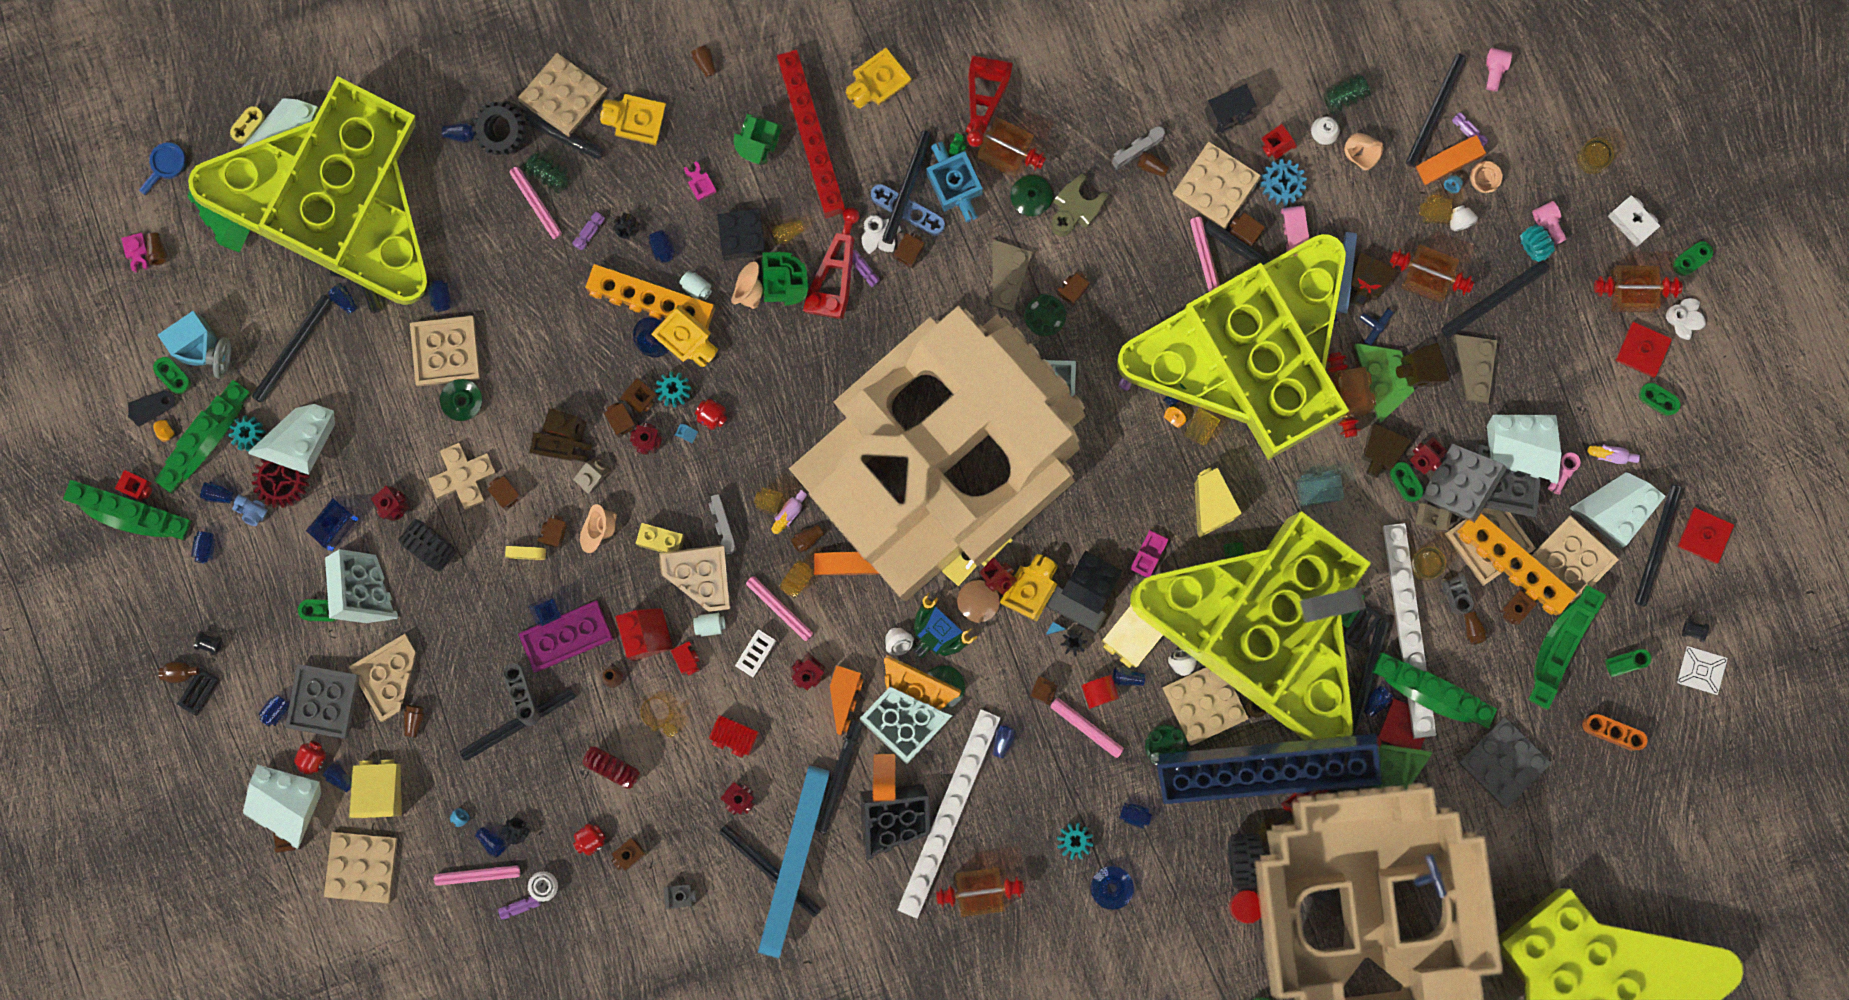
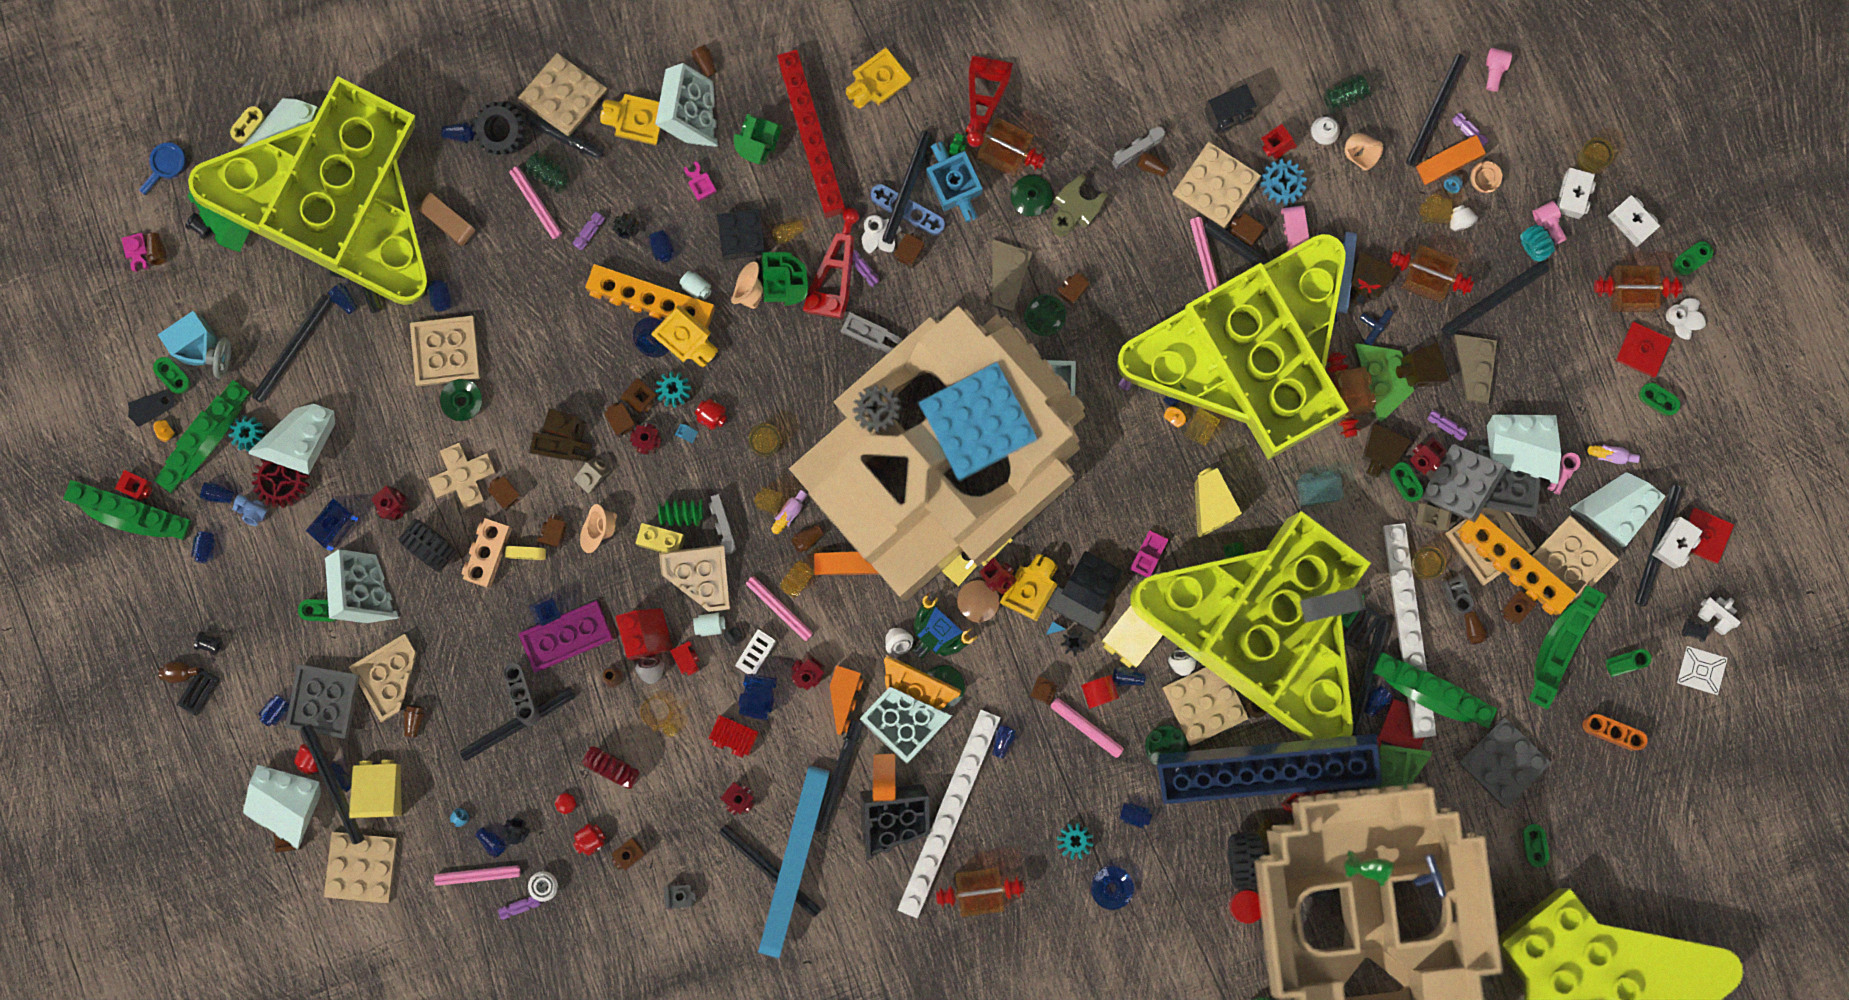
(197, 224): none -> black bush
(332, 784): none -> black axle
(446, 219): none -> medium nougat beam
(490, 564): none -> light nougat brick
(565, 803): none -> red tile
(650, 669): none -> light grey cone
(680, 513): none -> green piece
(687, 106): none -> light aqua wedge
(732, 636): none -> black piece
(757, 696): none -> clear blue brick
(765, 440): none -> clear yellow piece
(868, 333): none -> light grey hinge
(877, 418): none -> dark grey gear
(978, 421): none -> dark azure plate
(1374, 869): none -> green animal
(1447, 425): none -> medium lavender axle
(1535, 845): none -> green plate
(1581, 182): none -> white brick
(1668, 549): none -> white brick
(1726, 620): none -> white hips

